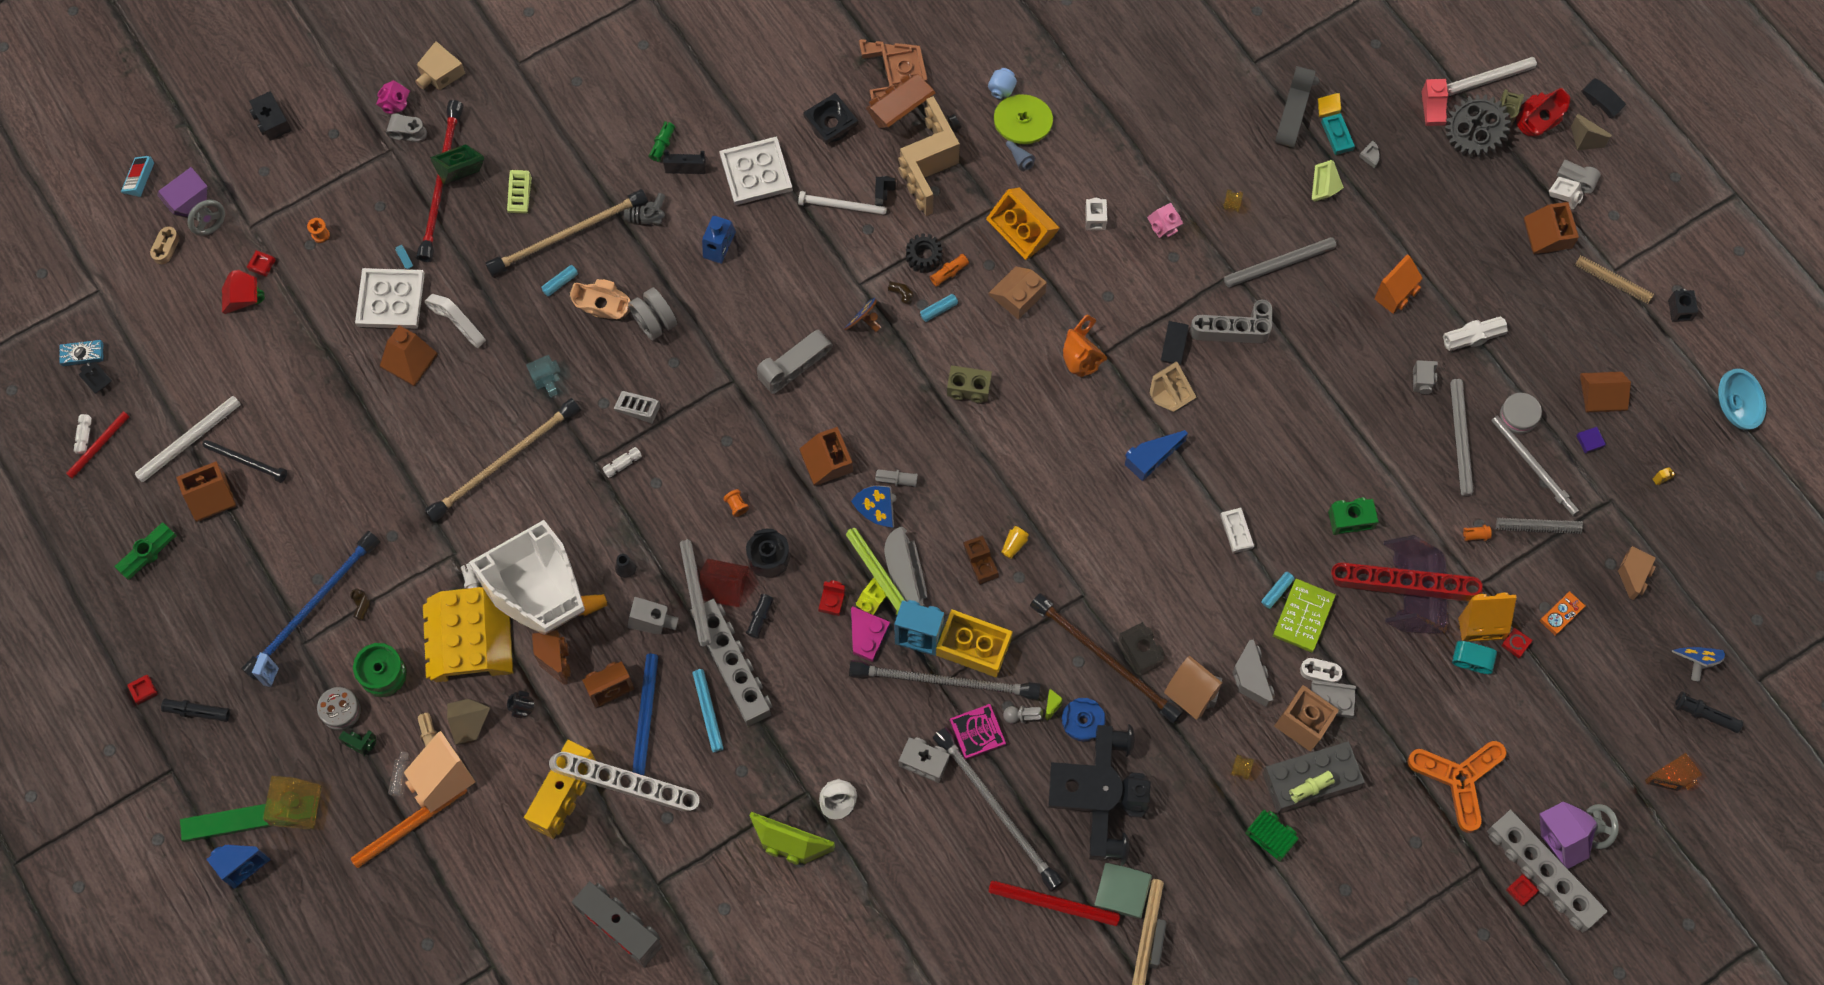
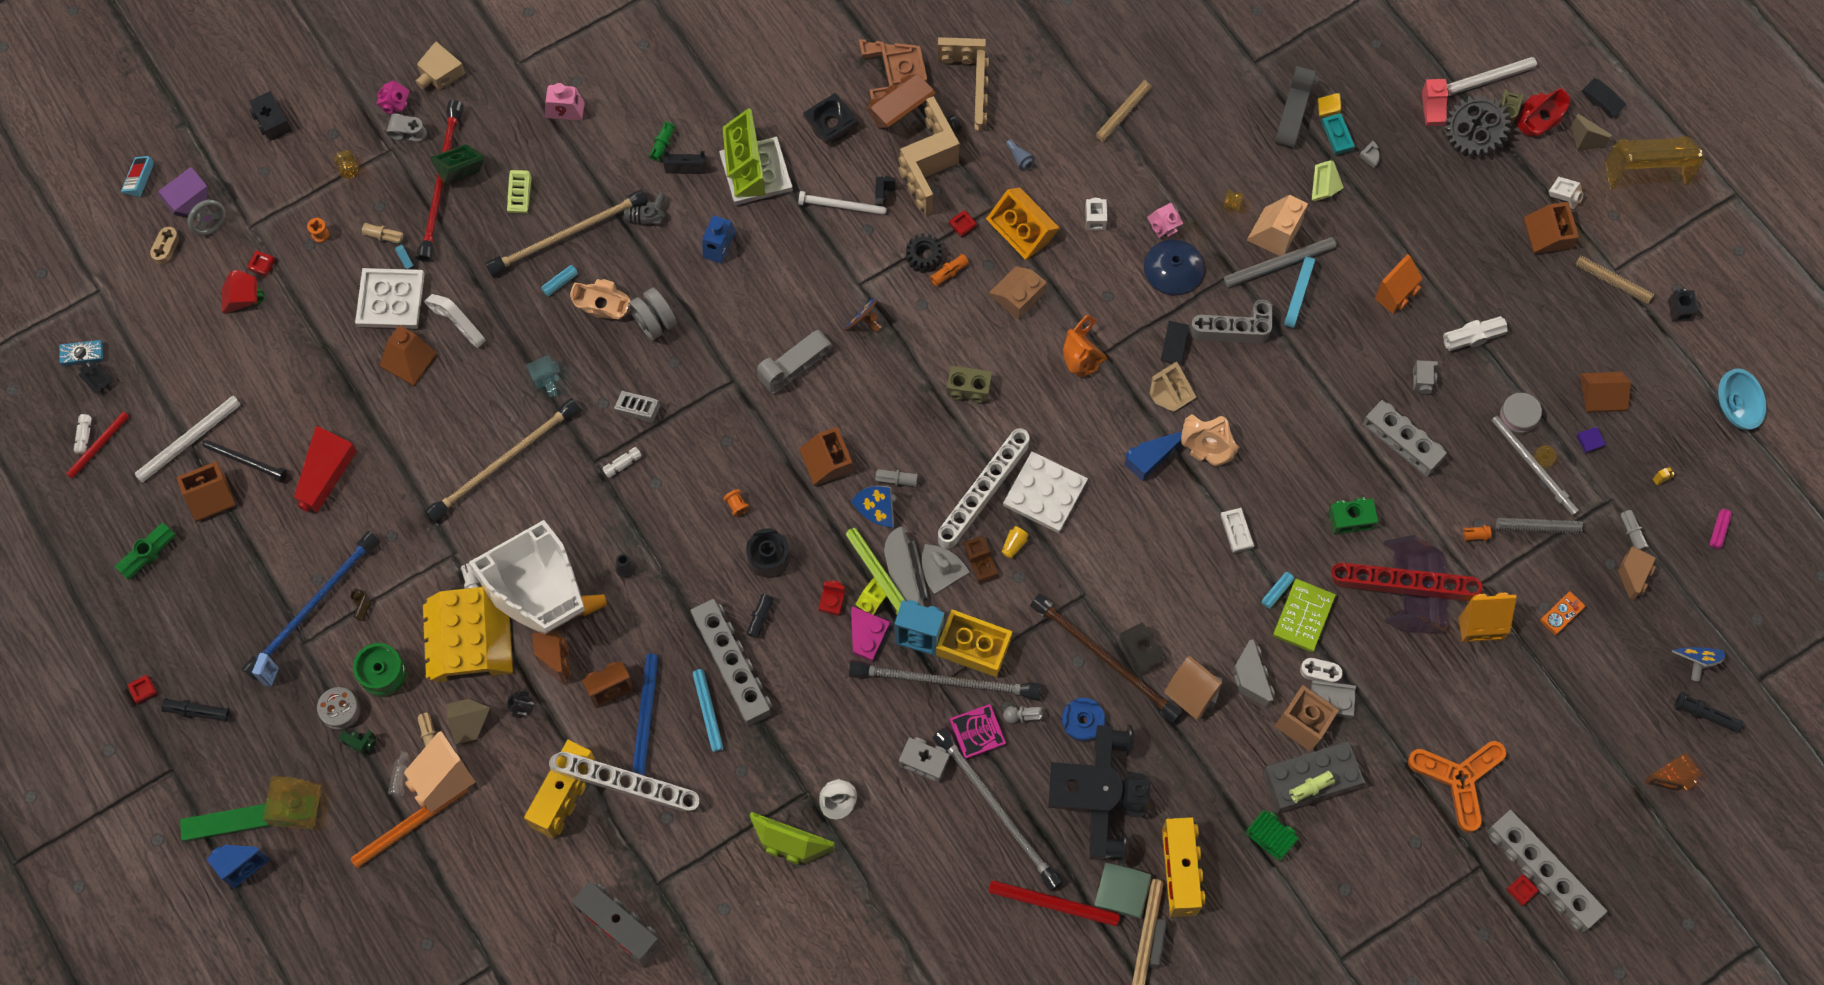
(322, 468): none -> red slope
(346, 164): none -> clear yellow wheel
(382, 233): none -> tan axle
(563, 103): none -> bright pink torso
(643, 616): light grey torso -> none
(695, 593): light grey axle -> none
(723, 582): clear red slope -> none
(743, 156): none -> lime slope
(903, 289): dark brown arm -> none
(939, 307): medium azure axle -> none
(941, 567): none -> light grey shield
(962, 223): none -> red tile
(967, 52): none -> tan bracket
(980, 497): none -> white beam
(1002, 83): light blue head -> none
(1030, 130): lime piece -> none
(1045, 492): none -> white plate
(1053, 704): lime slope -> none
(1122, 111): none -> tan axle
(1174, 277): none -> dark blue dish
(1182, 867): none -> yellow brick
(1209, 440): none -> light nougat piece
(1242, 767): clear yellow wheel -> none
(1278, 225): none -> light nougat slope
(1299, 292): none -> medium azure beam
(1405, 448): none -> light grey brick
(1461, 435): light grey axle -> none
(1474, 657): teal beam -> none
(1516, 643): red tile -> none
(1545, 456): none -> clear yellow tile
(1571, 831): medium lavender piece -> none
(1586, 176): light grey piece -> none
(1634, 530): none -> light grey axle
(1654, 154): none -> clear yellow windscreen
(1720, 529): none -> dark pink axle

